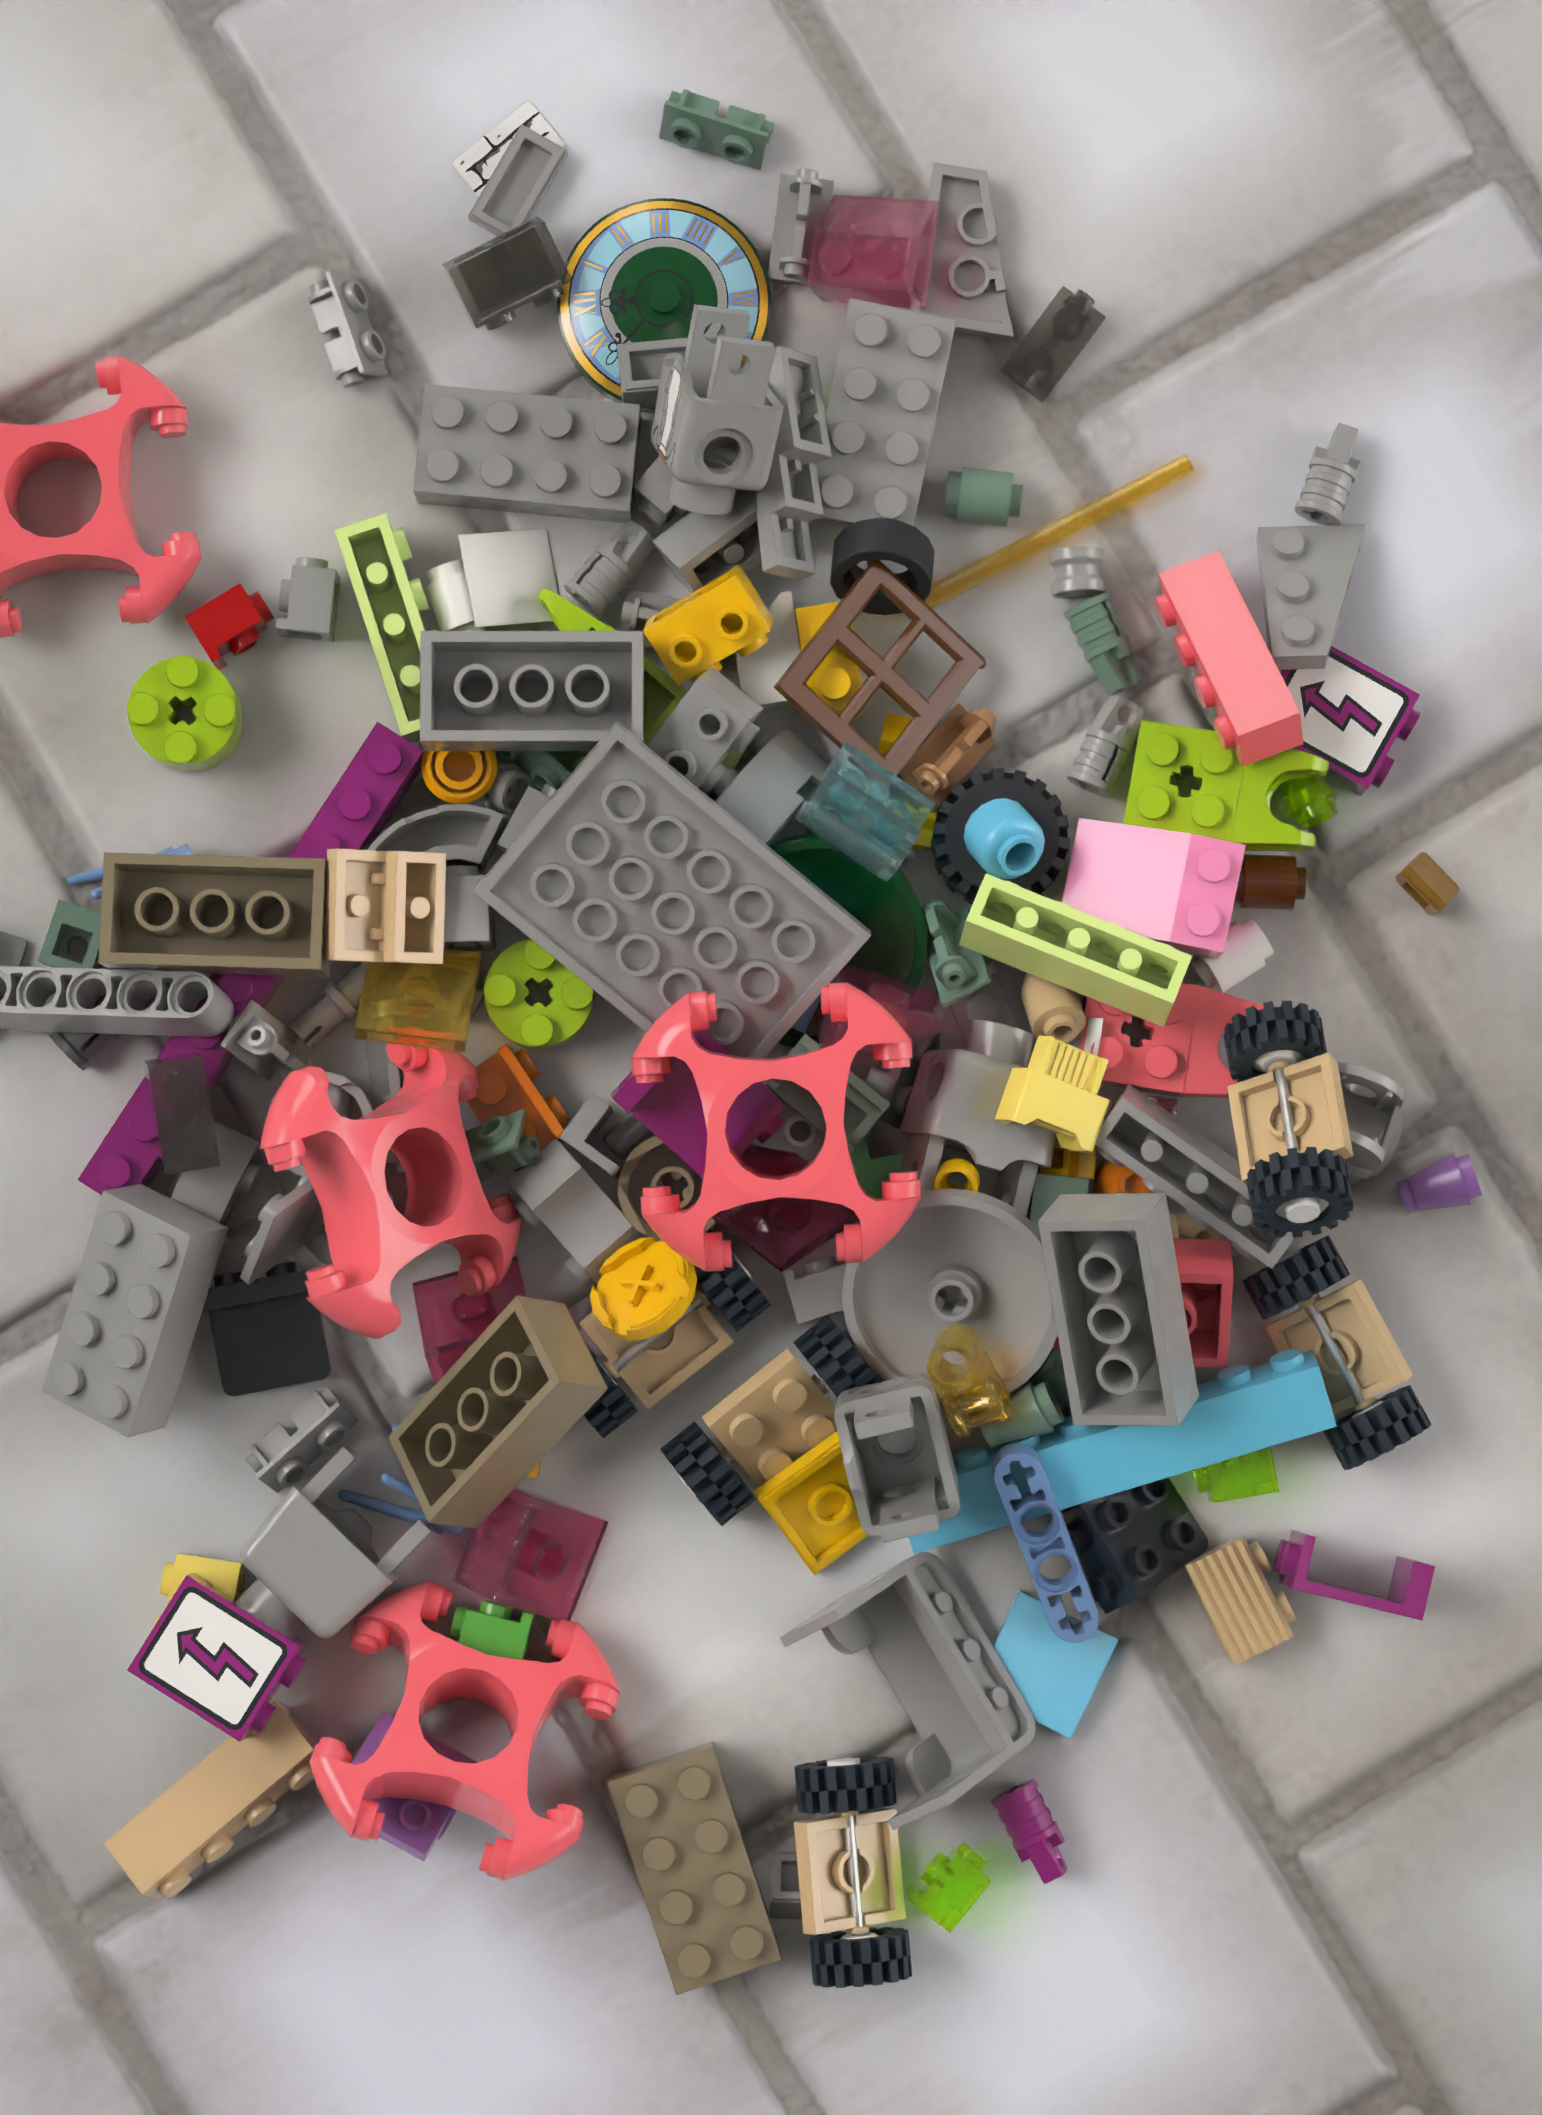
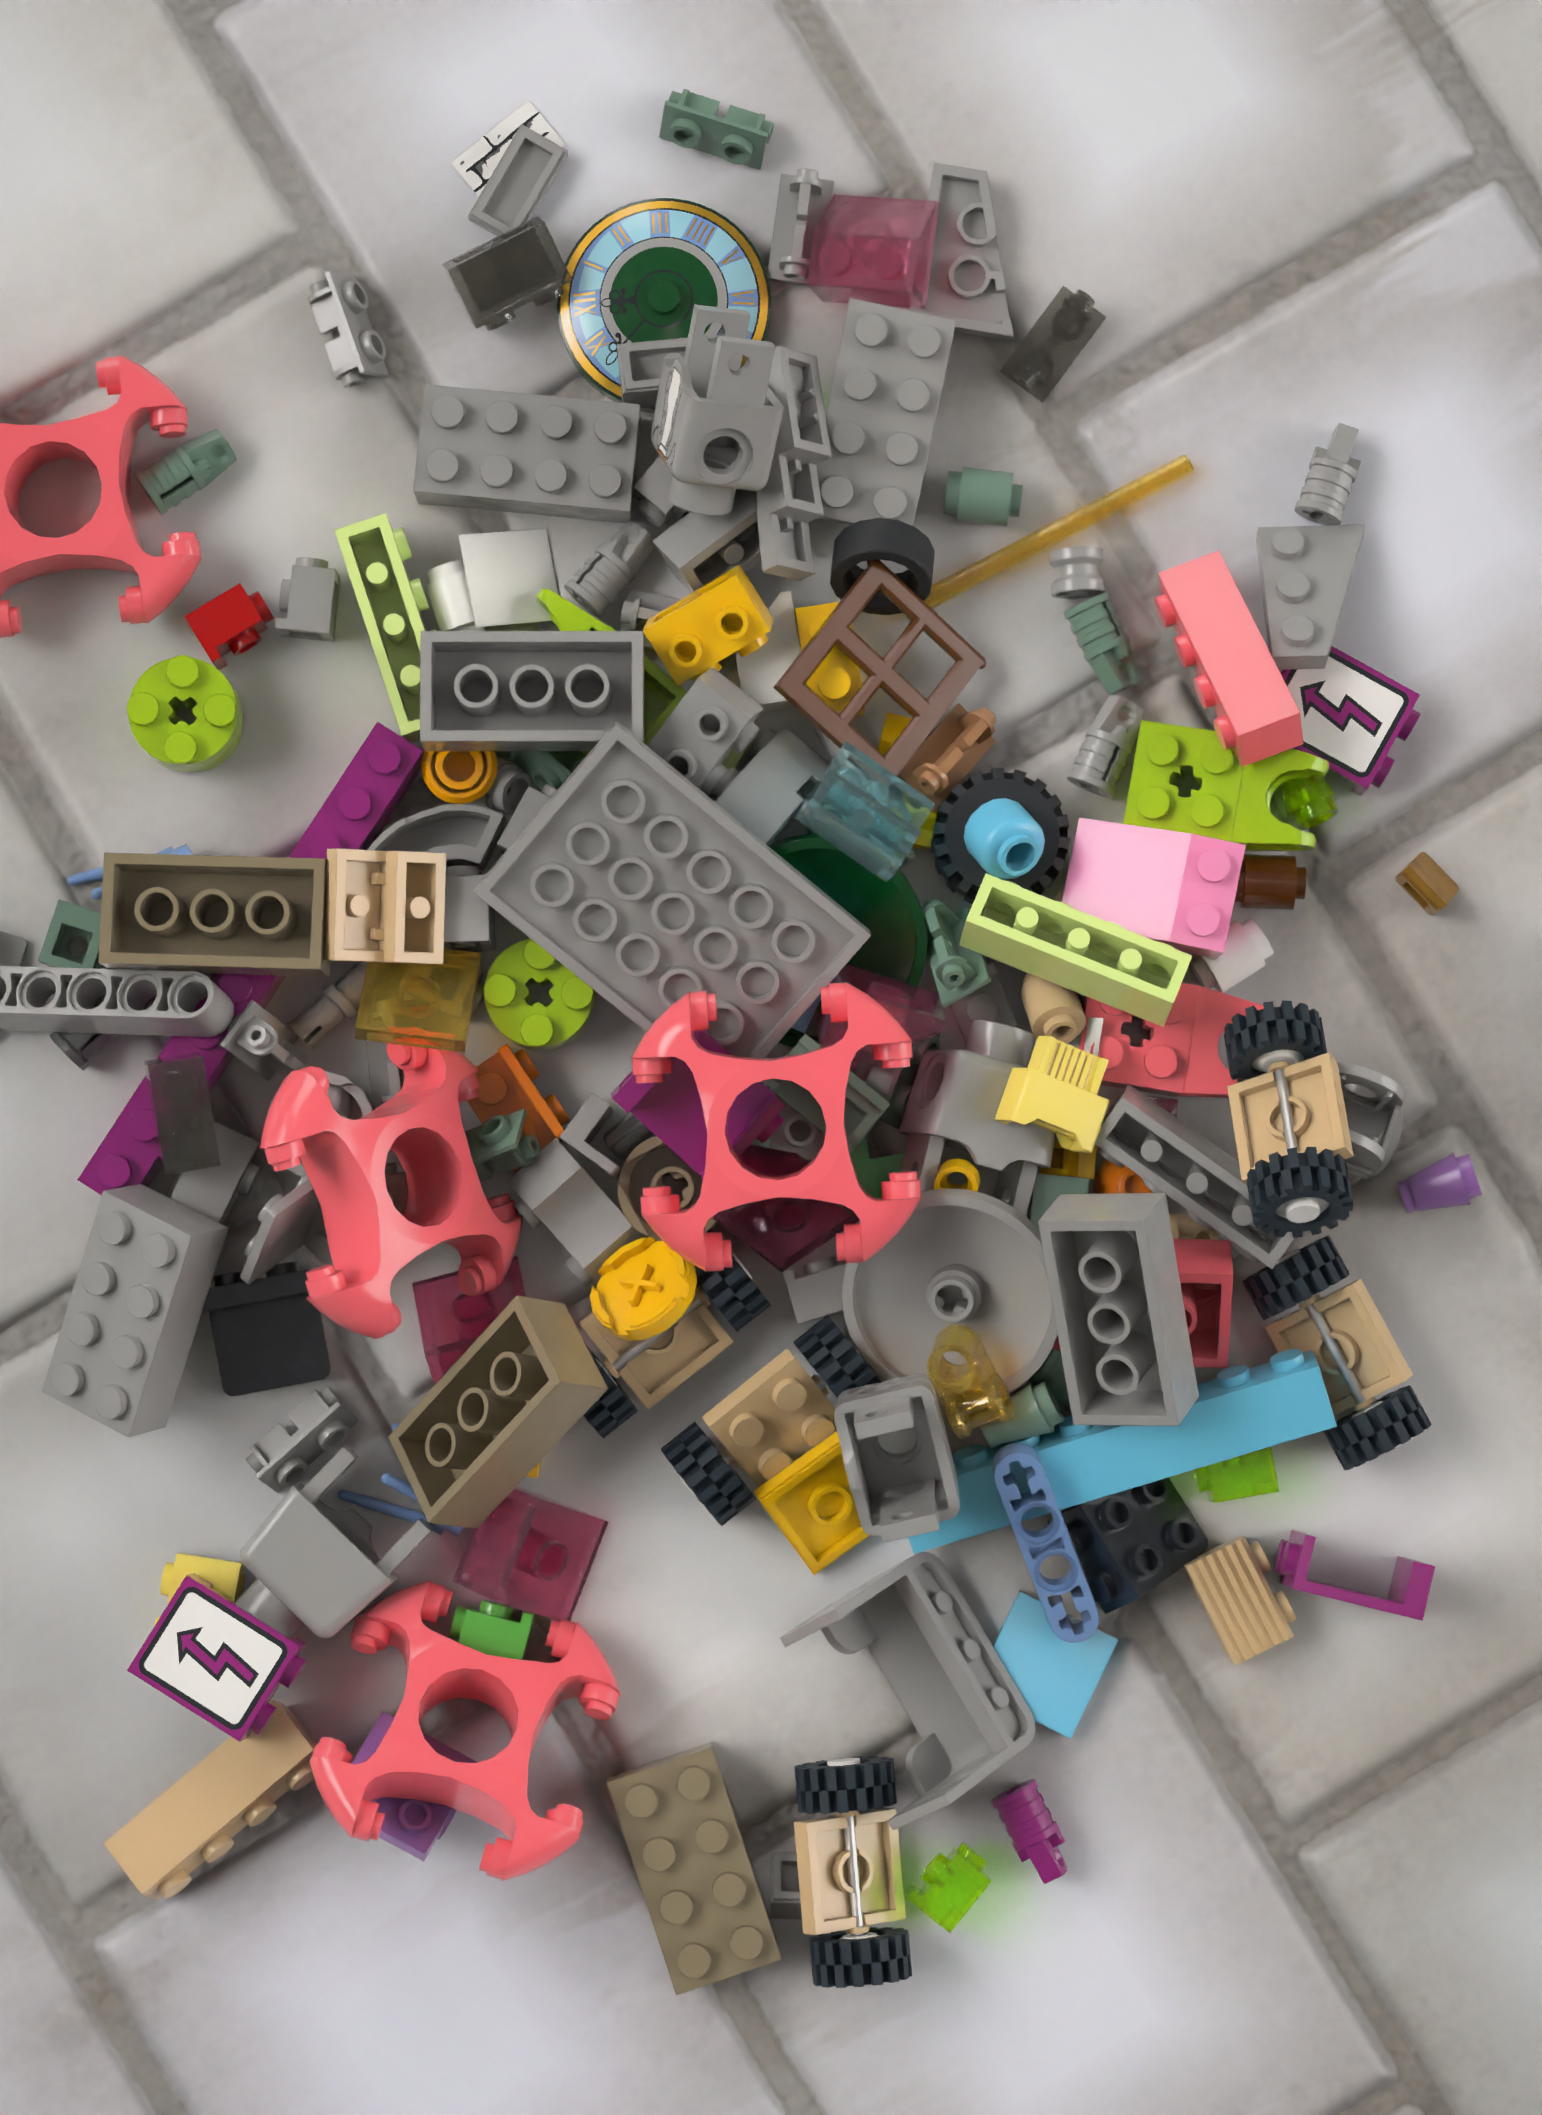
(186, 470): none -> sand green hinge

